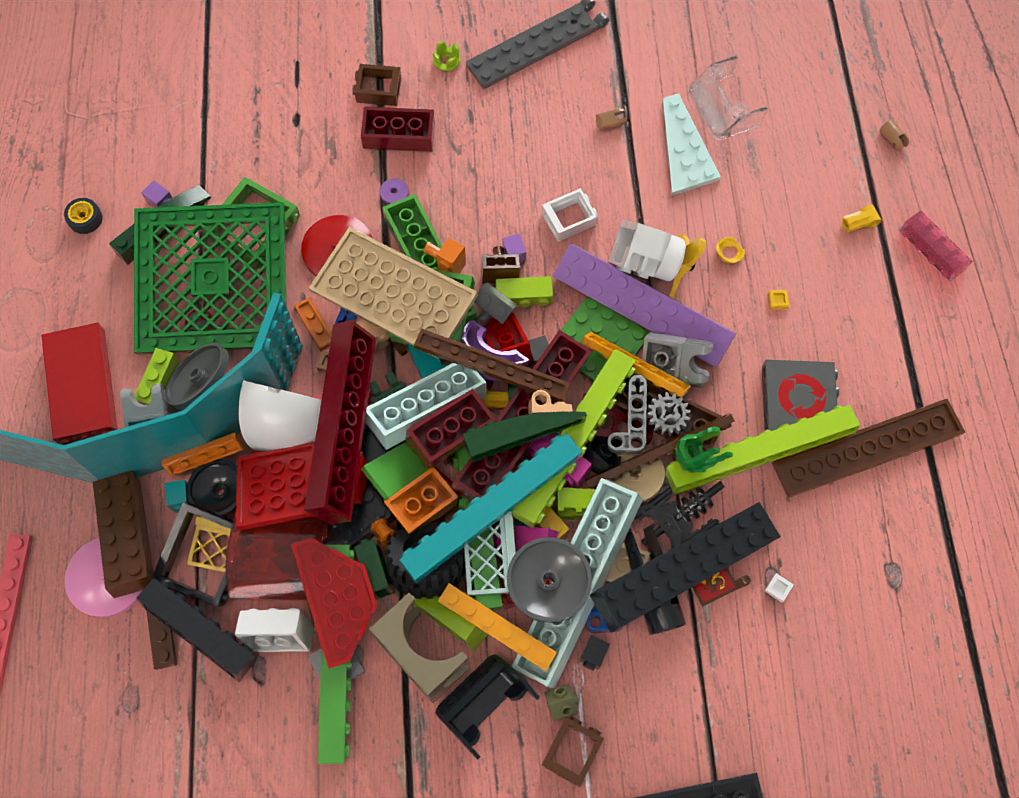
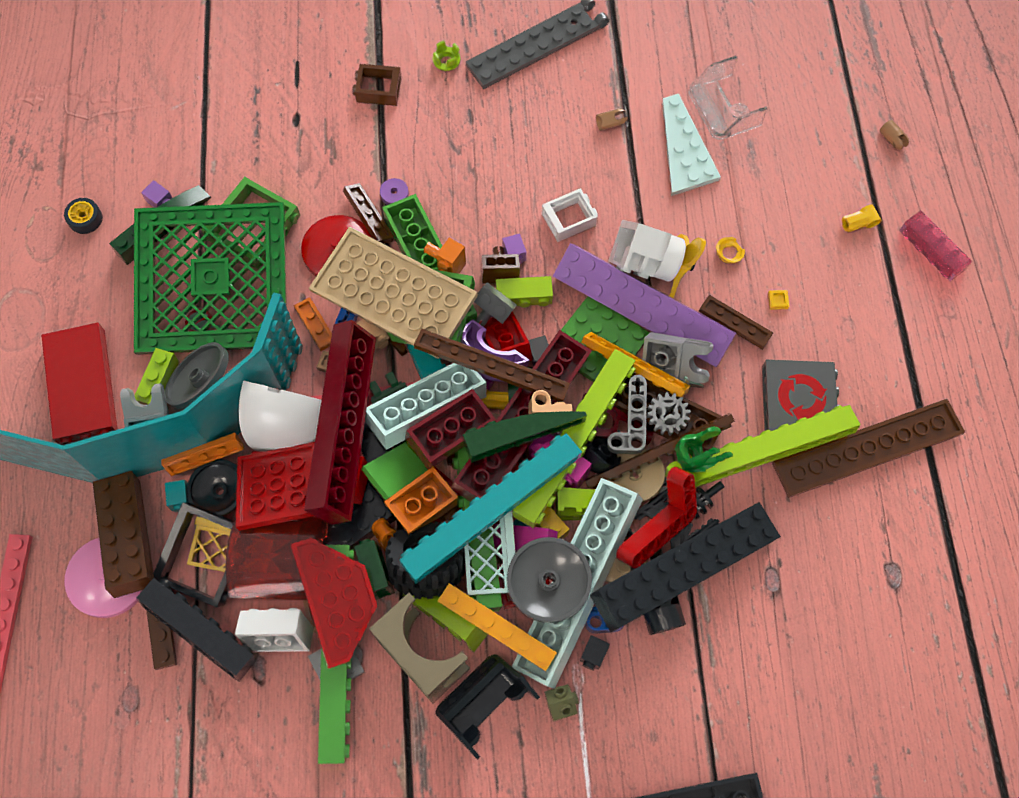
(368, 213): none -> reddish brown plate
(398, 129): dark red brick -> none
(559, 769): reddish brown window -> none
(666, 523): none -> red beam
(718, 586): flag -> none
(736, 322): none -> reddish brown plate
(779, 587): white plate -> none

